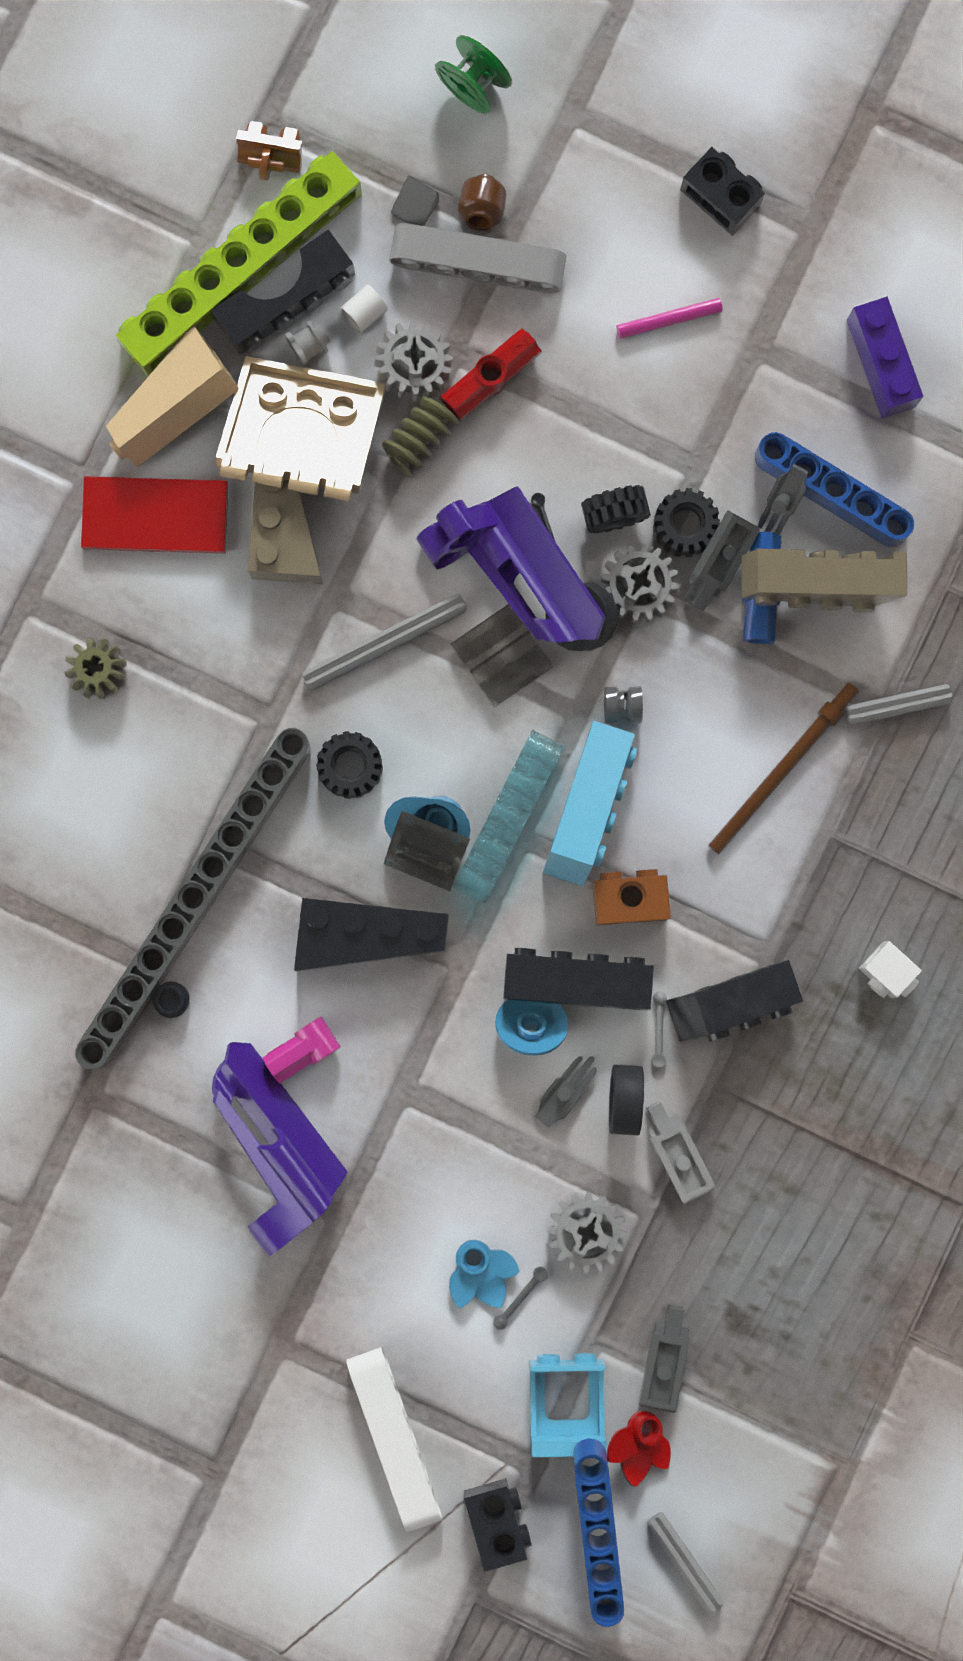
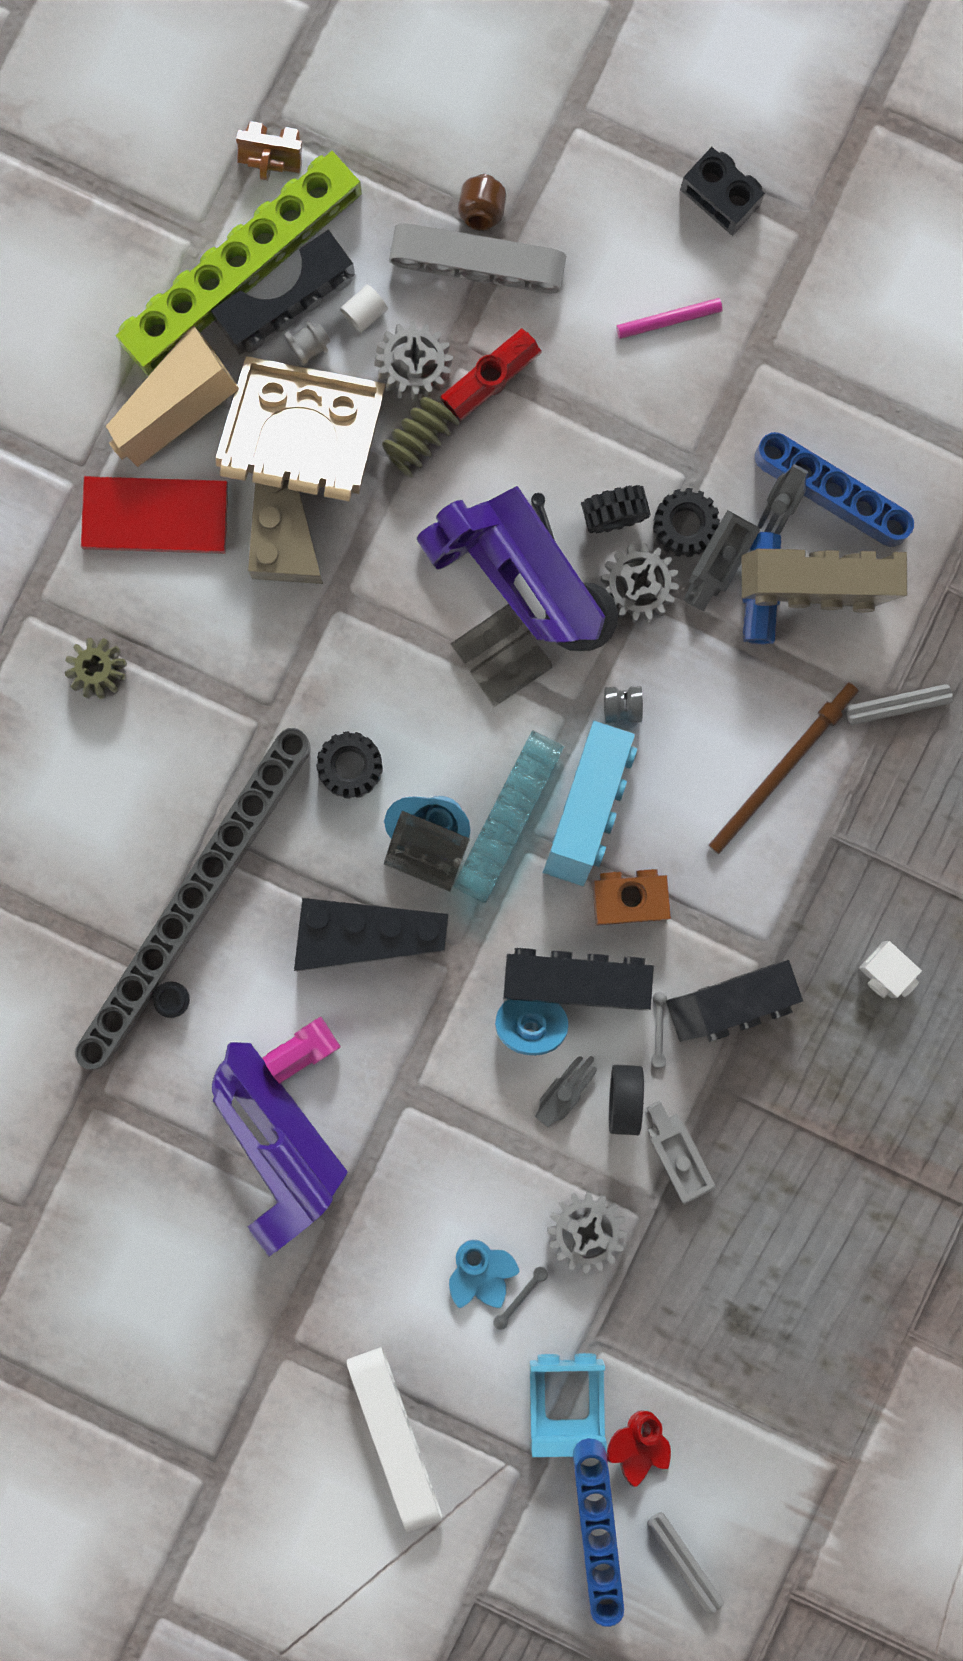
(384, 641): light grey axle -> none
(415, 202): dark grey slope -> none
(482, 64): green piece -> none
(489, 1525): black brick -> none
(665, 1362): dark grey hinge -> none
(884, 357): dark purple brick -> none

